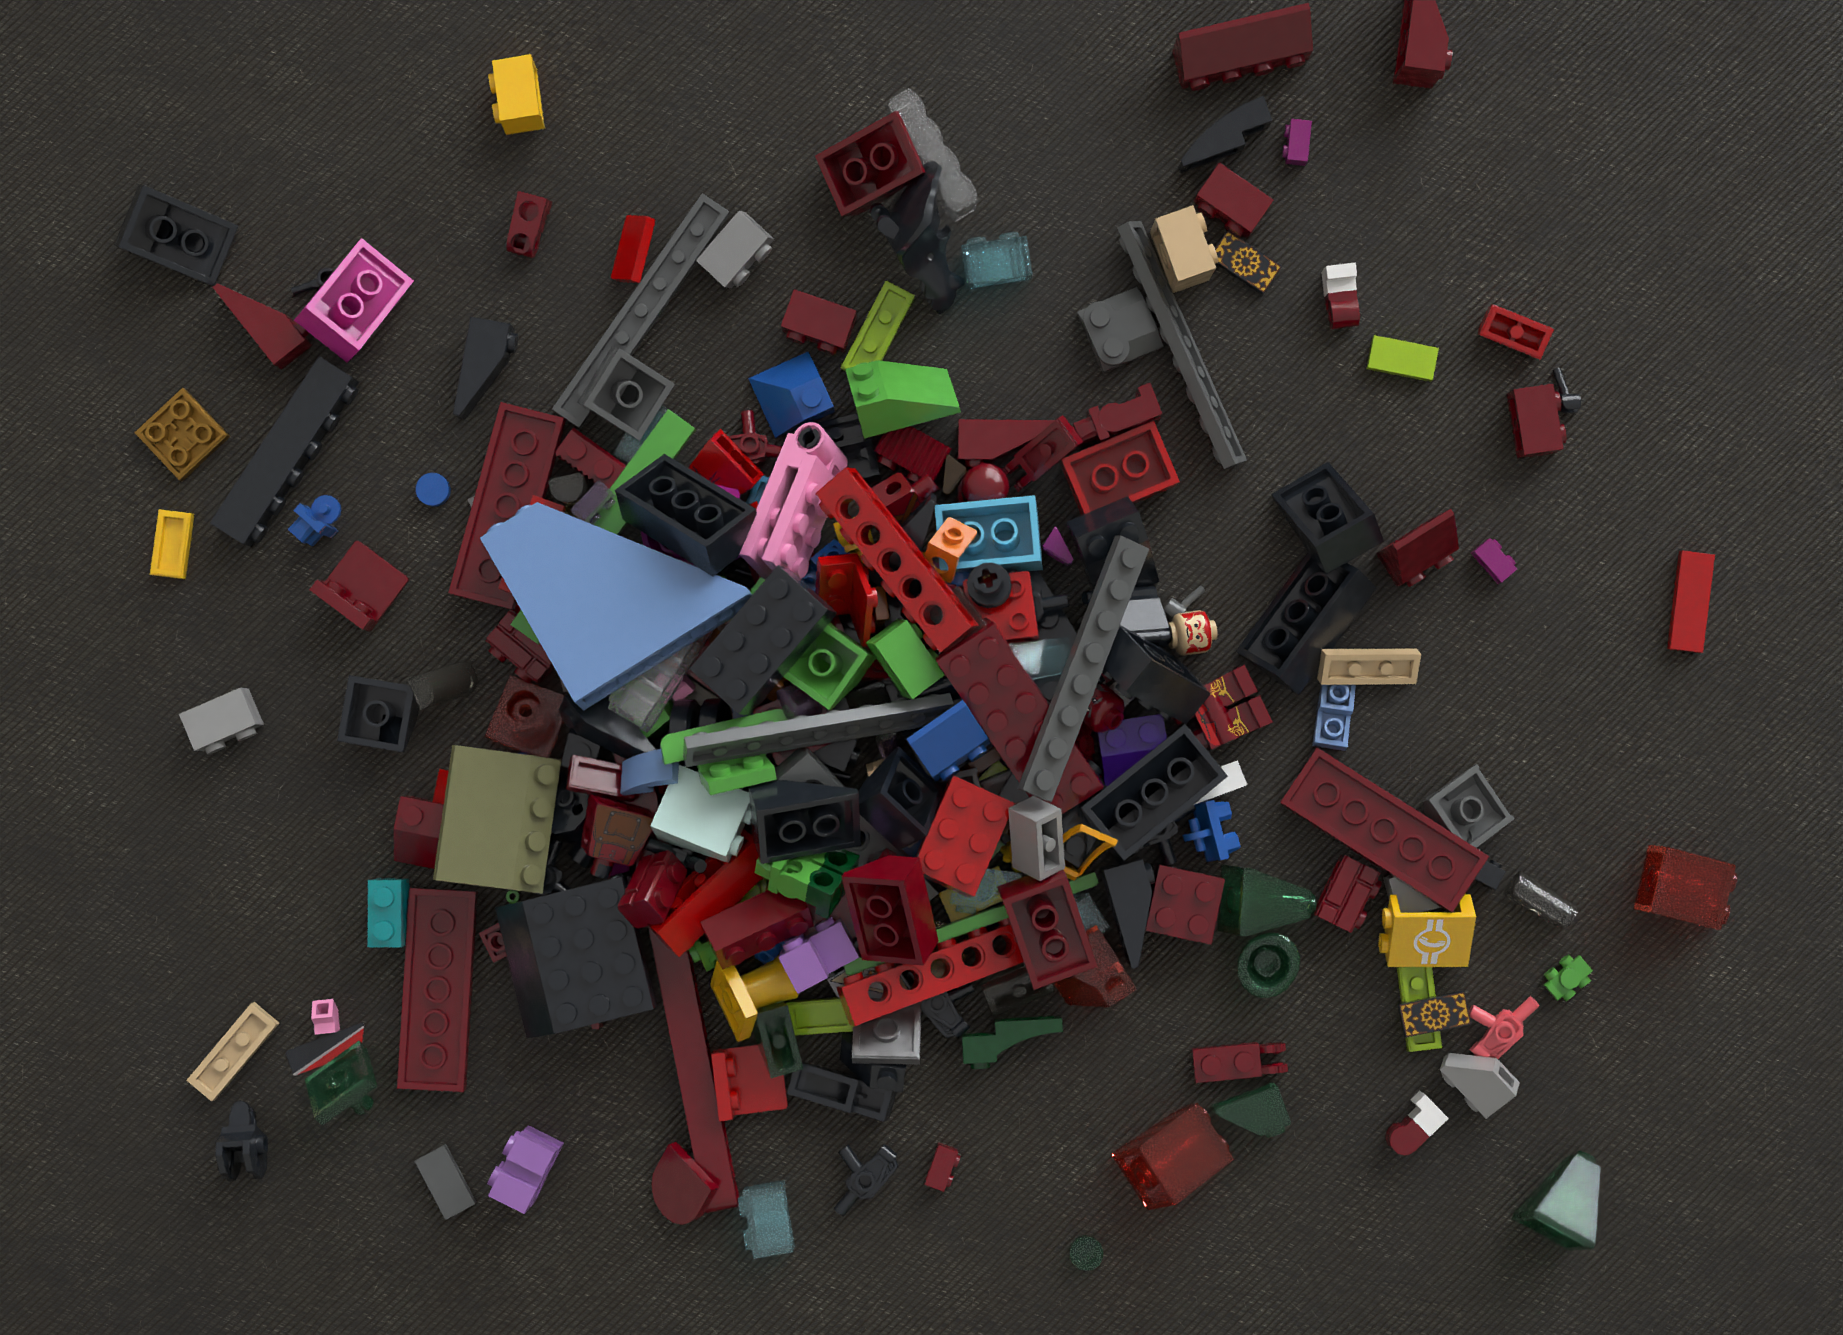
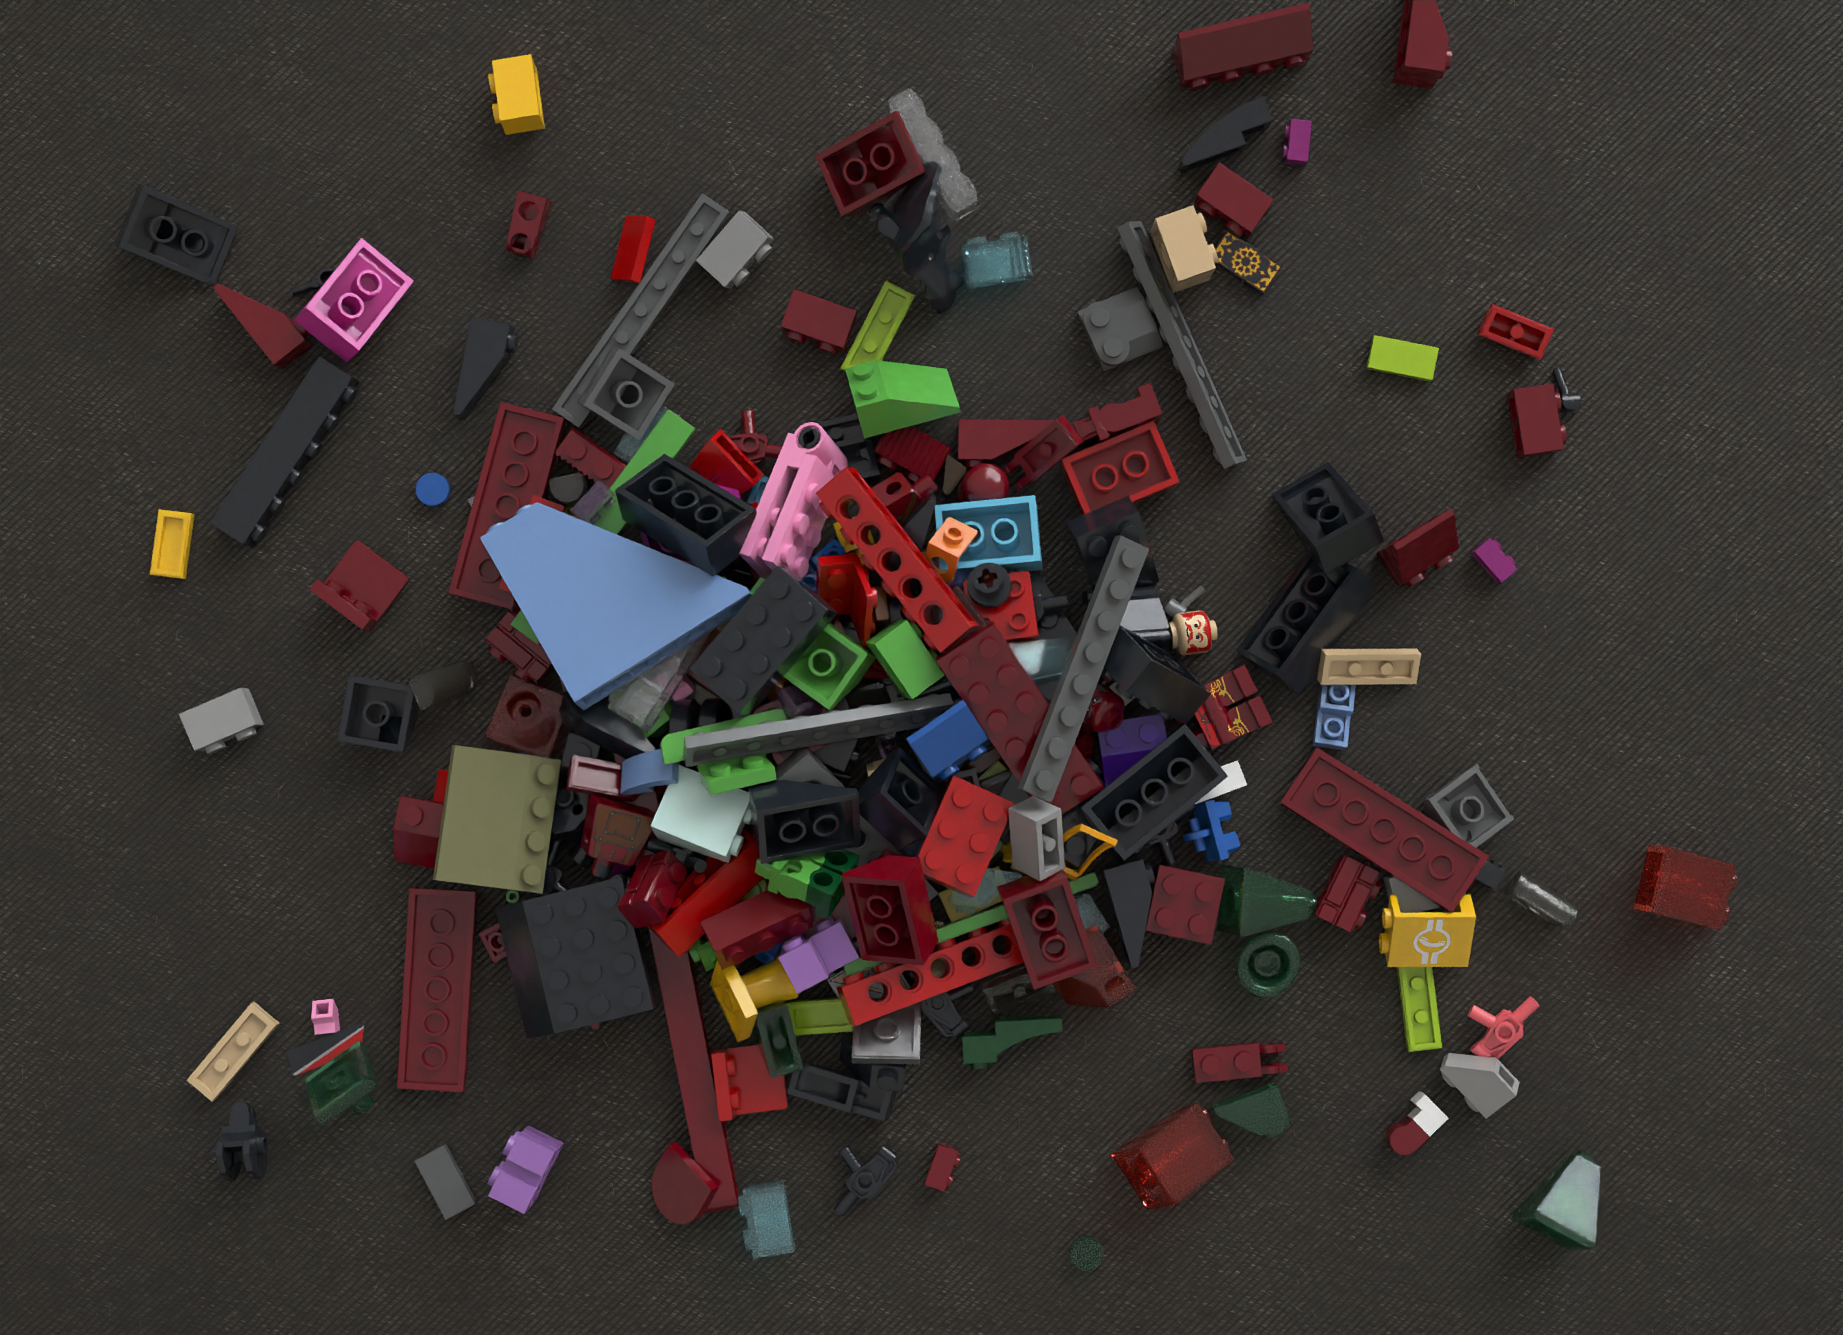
(182, 434): pearl gold tile -> none
(314, 520): blue hips -> none
(387, 912): teal brick -> none
(792, 394): blue slope -> none
(1056, 548): magenta slope -> none
(1341, 295): leg -> none
(1434, 1013): tile -> none
(1573, 974): bright green piece -> none
(1691, 601): red tile -> none

